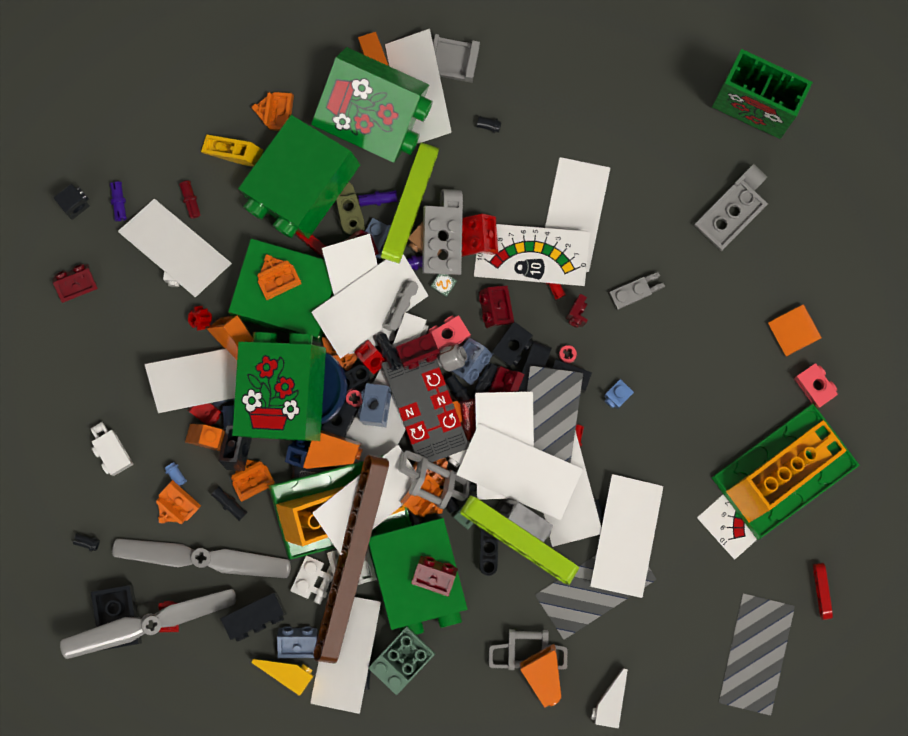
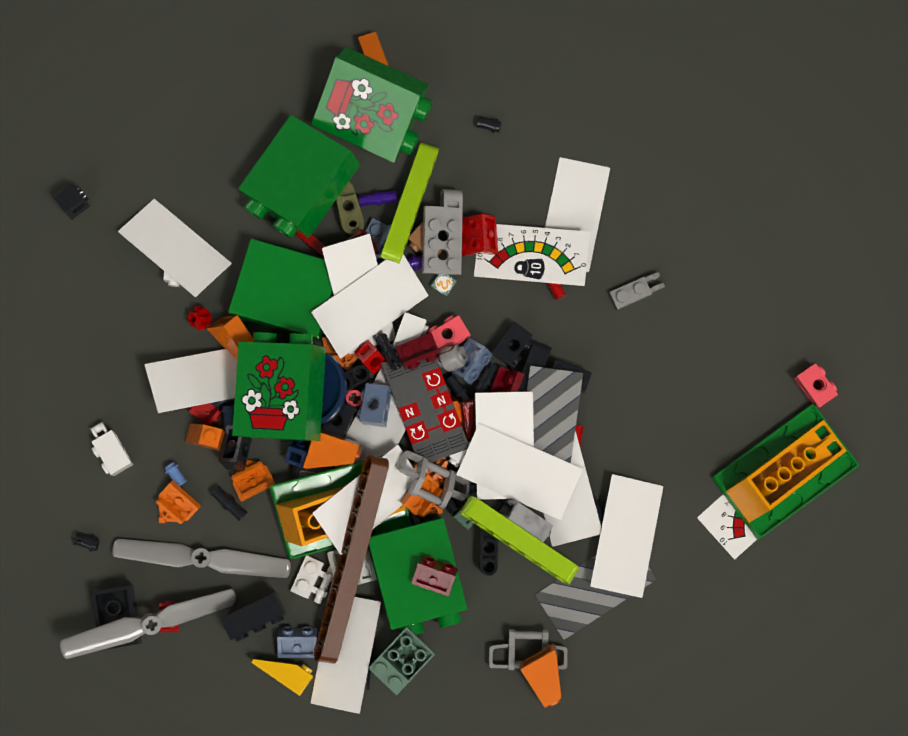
(74, 283): dark red bracket -> none
(118, 201): dark purple pin -> none
(190, 199): dark red axle -> none
(232, 150): yellow slope -> none
(275, 109): orange slope -> none
(277, 277): orange slope -> none
(400, 305): light grey hinge -> none
(417, 58): white sticker -> none
(456, 58): light grey panel -> none
(496, 306): dark red bracket -> none
(573, 353): coral bush -> none
(574, 315): dark red bracket -> none
(609, 706): white slope -> none
(618, 394): medium blue bracket -> none
(743, 197): light grey hinge -> none
(756, 654): sticker -> none
(762, 94): green brick -> none
(794, 330): orange slope -> none
(822, 591): red beam -> none

